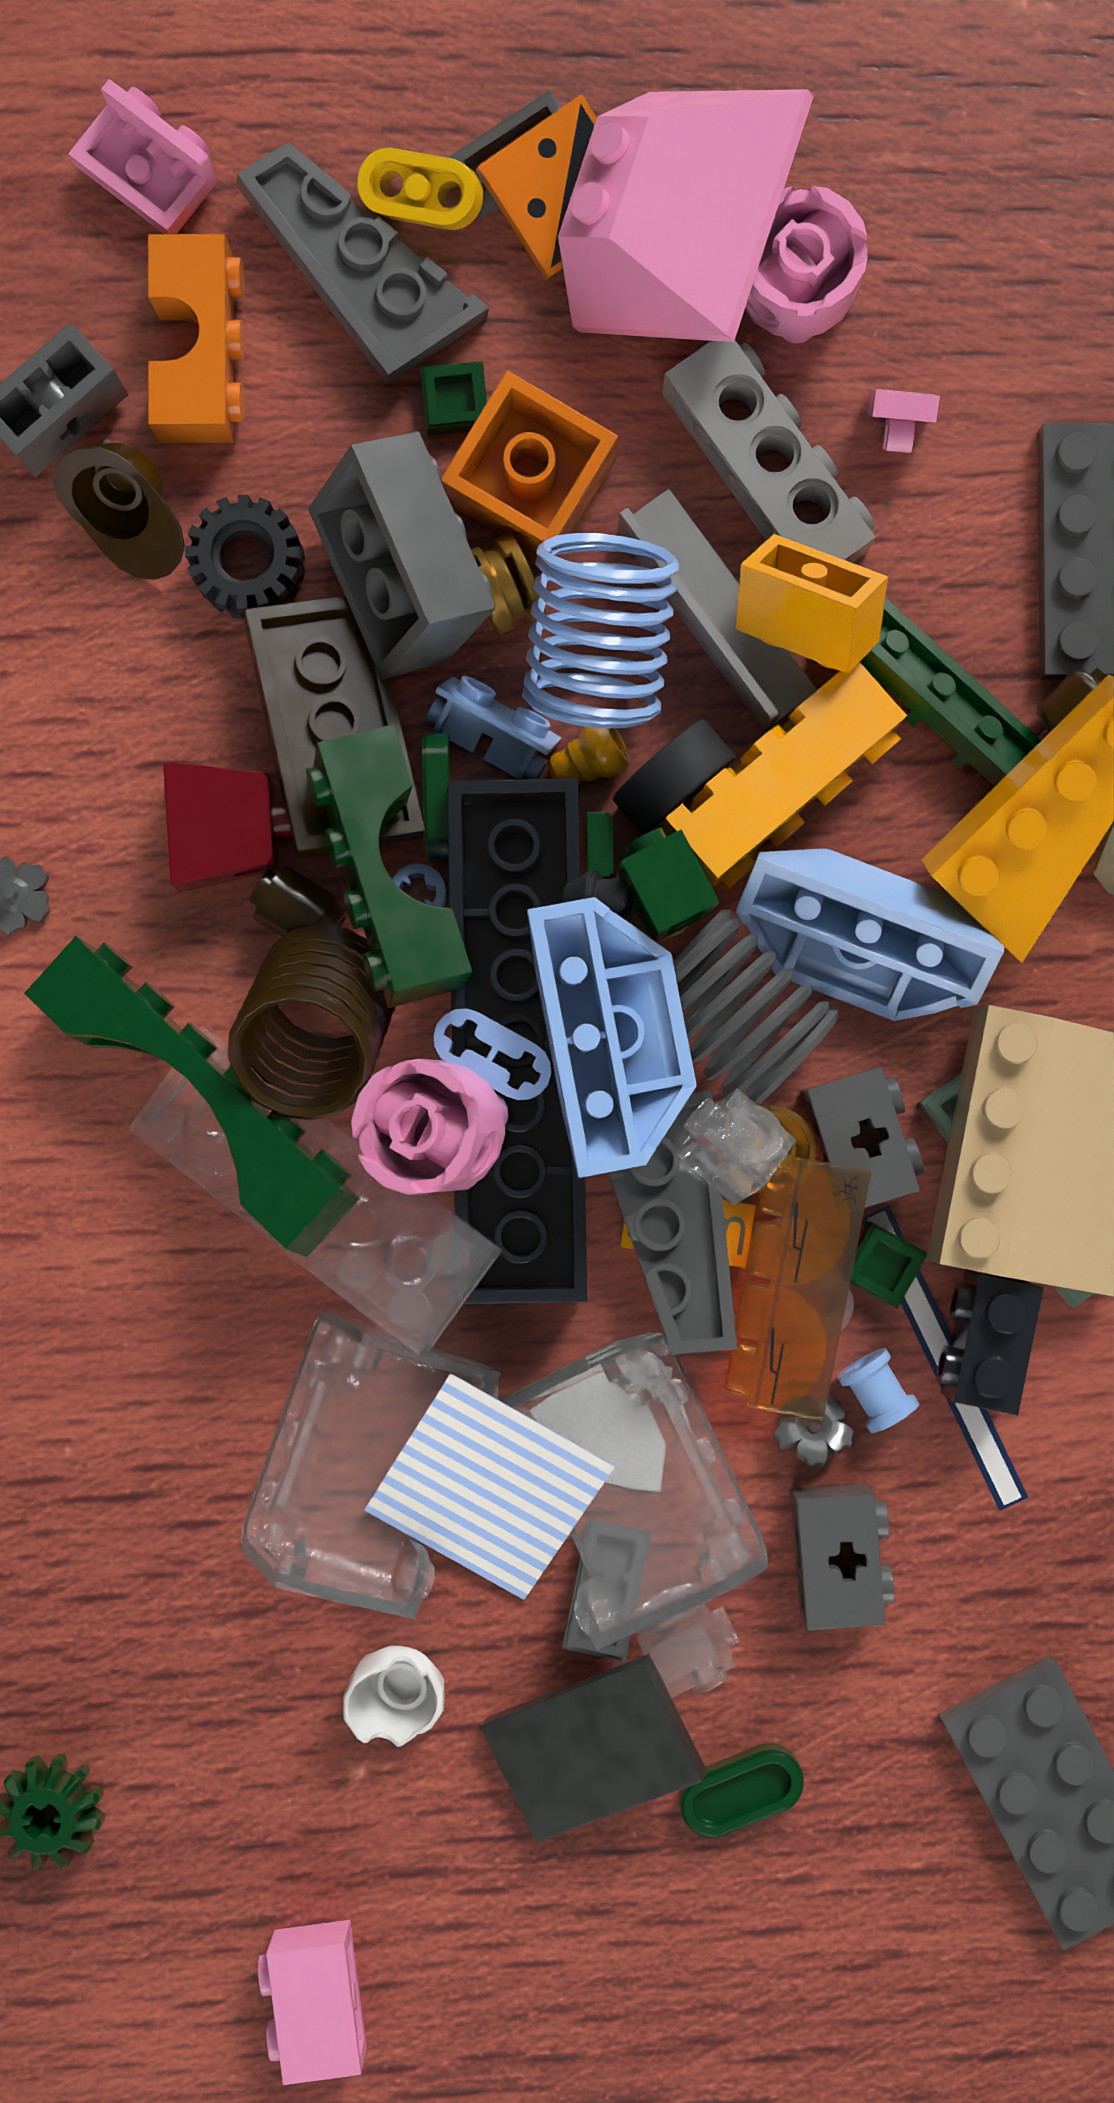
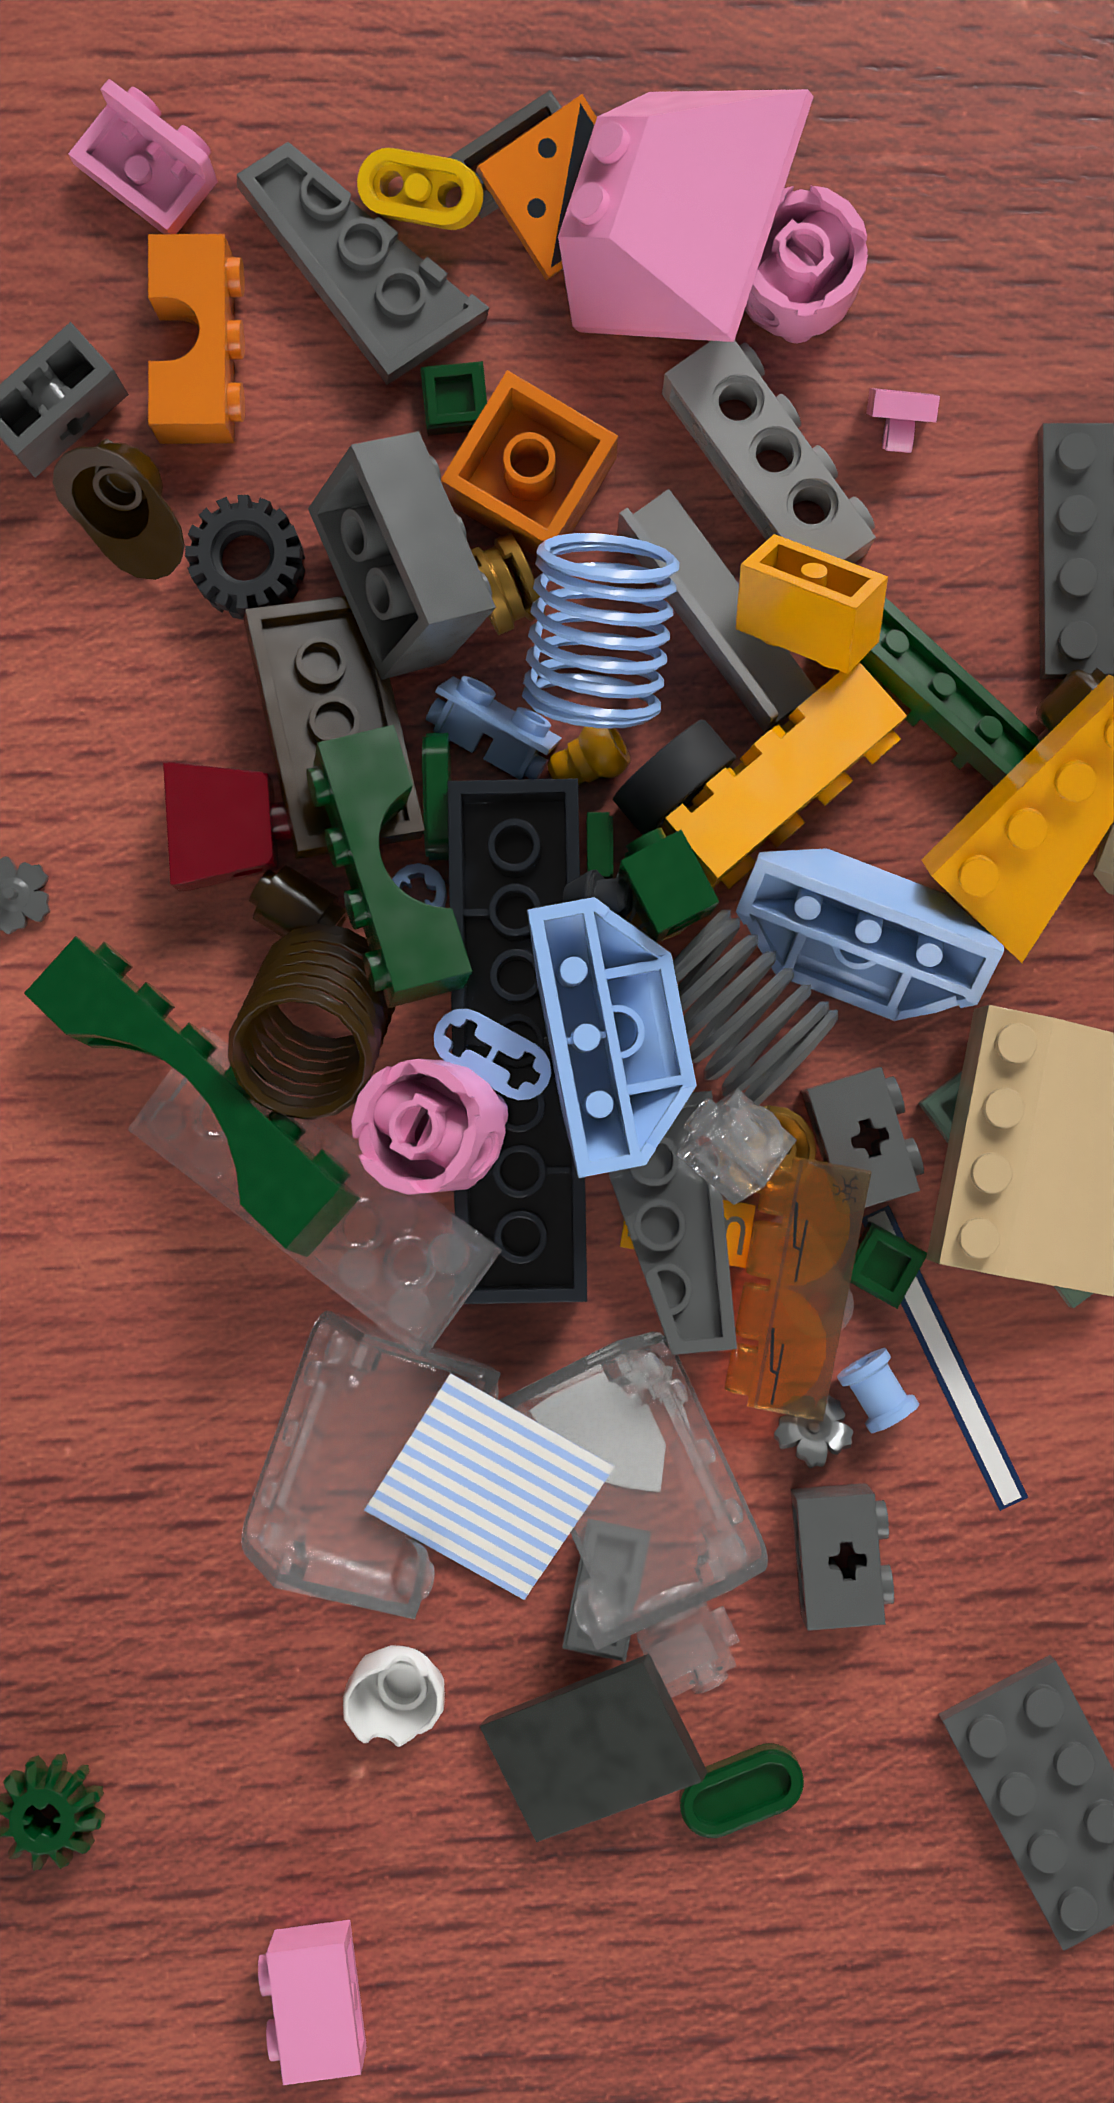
(989, 1341): black brick -> none

